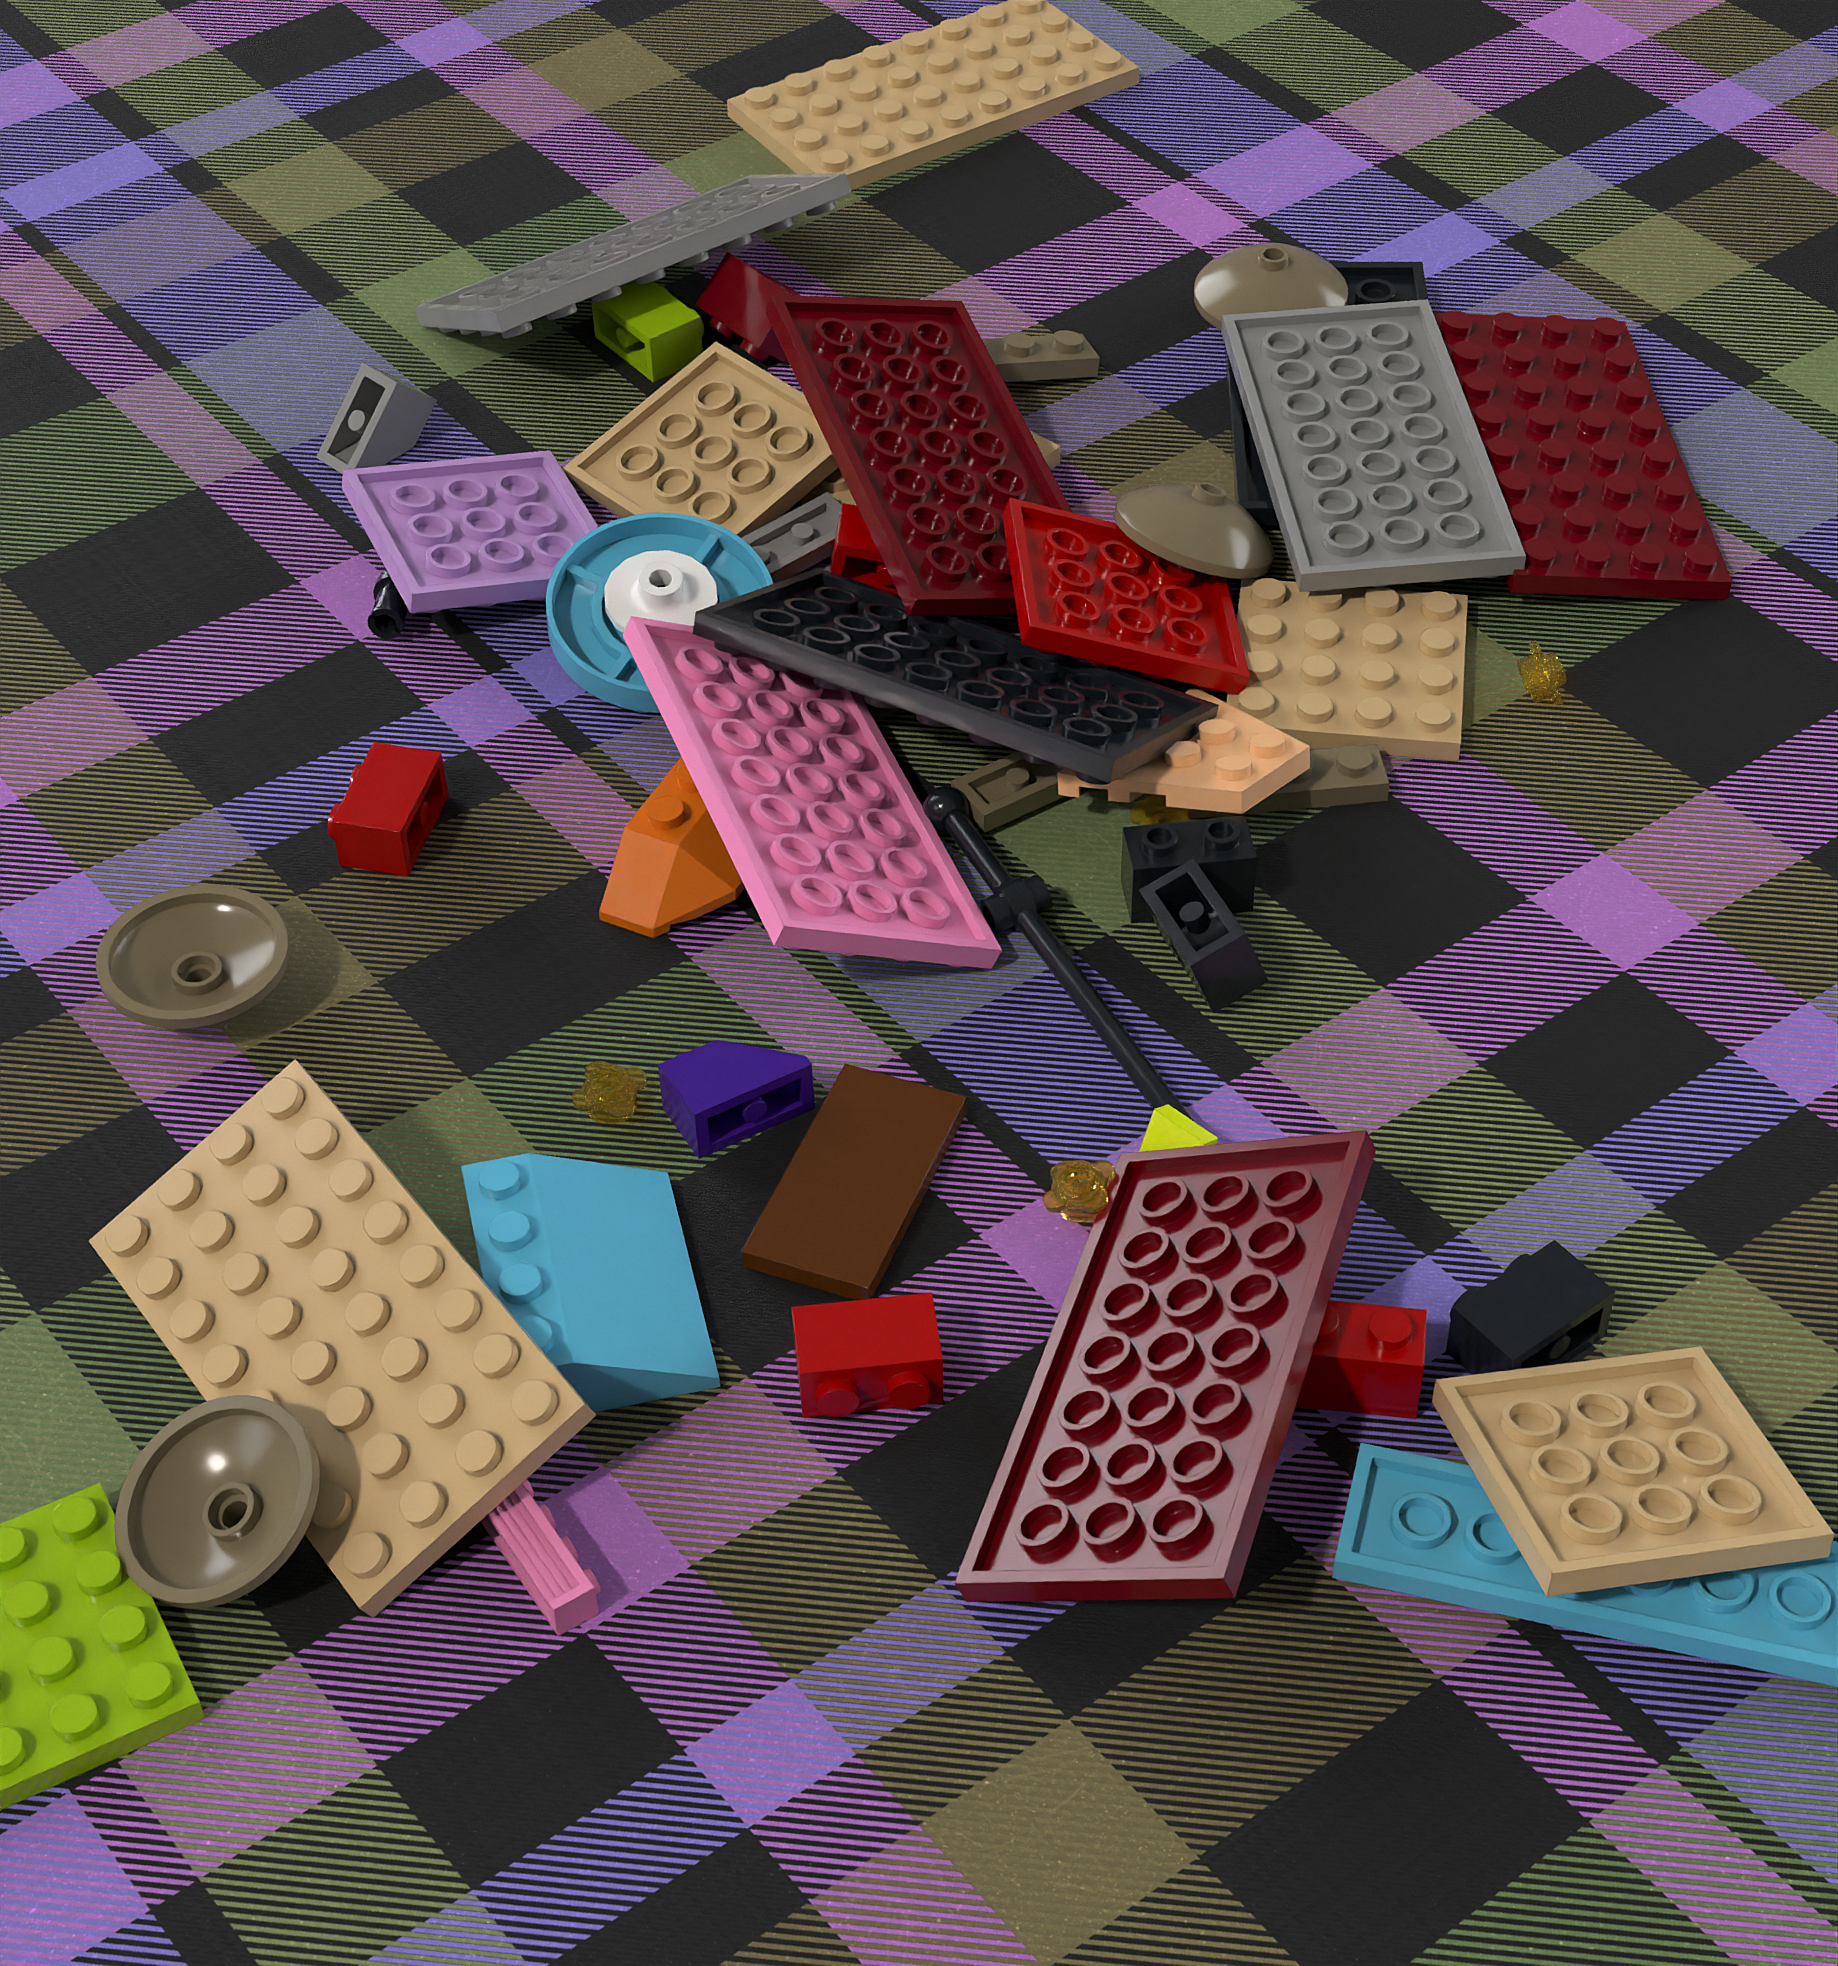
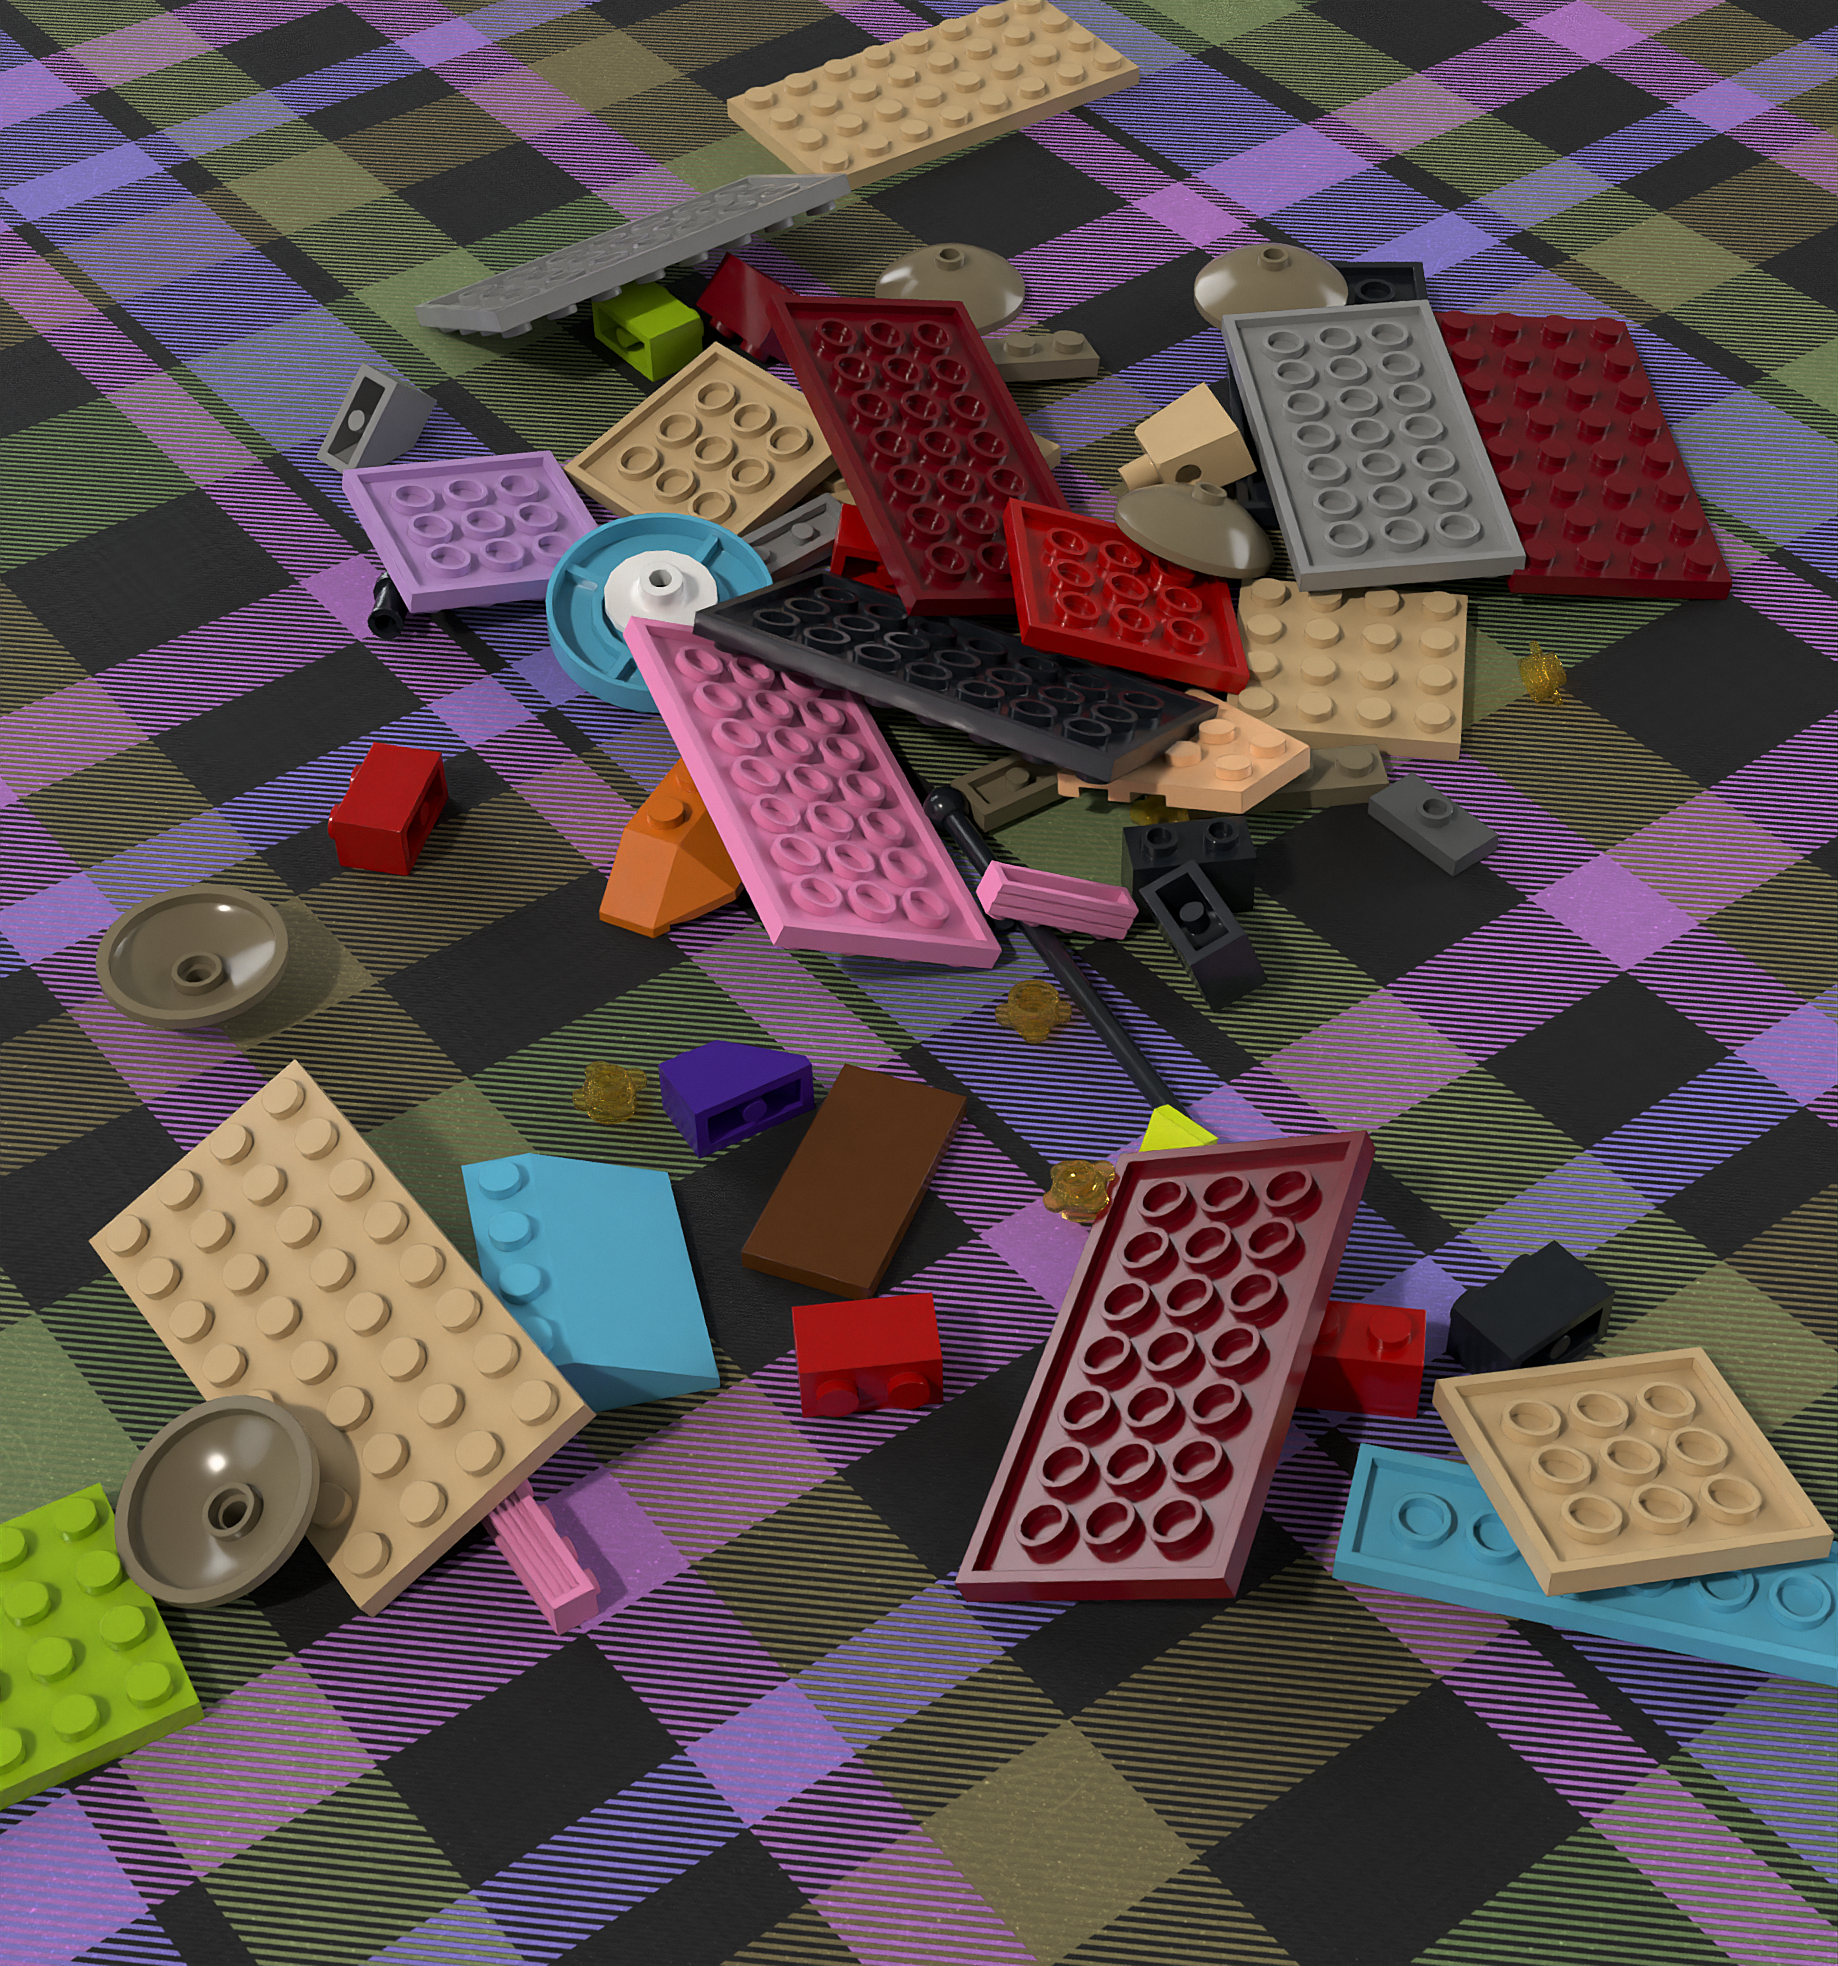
(958, 272): none -> dark tan dish
(1033, 1010): none -> clear yellow plate
(1056, 901): none -> bright pink piece
(1189, 444): none -> tan torso
(1433, 824): none -> dark grey plate

